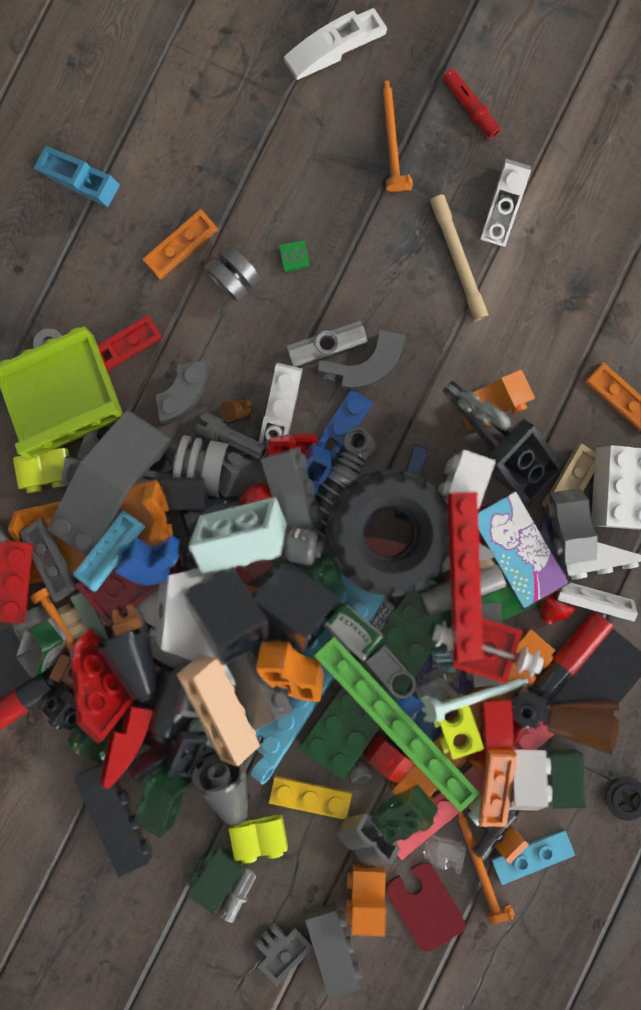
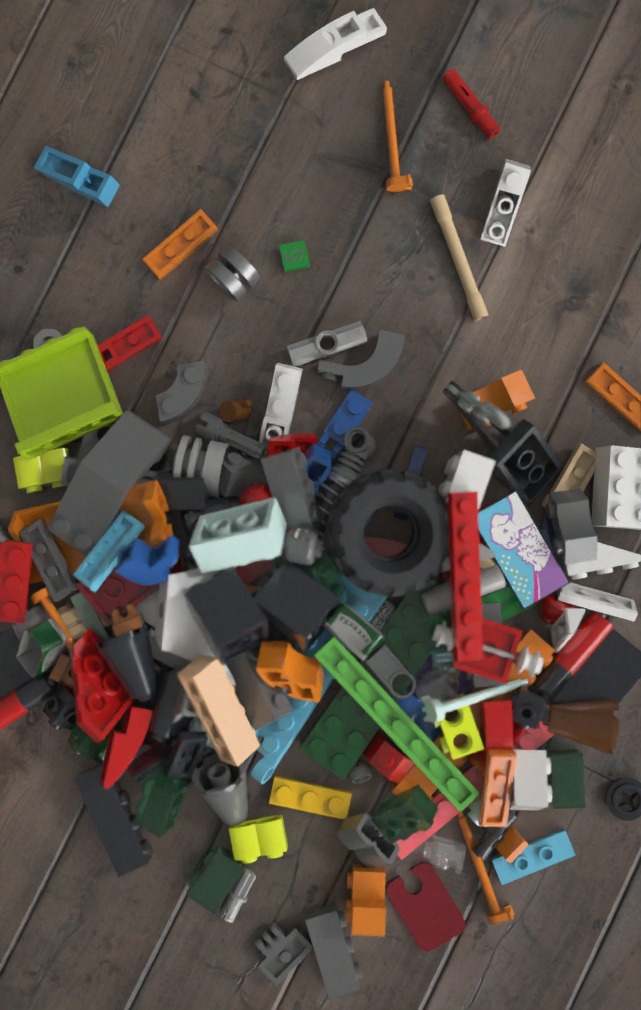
(565, 627): none -> white slope

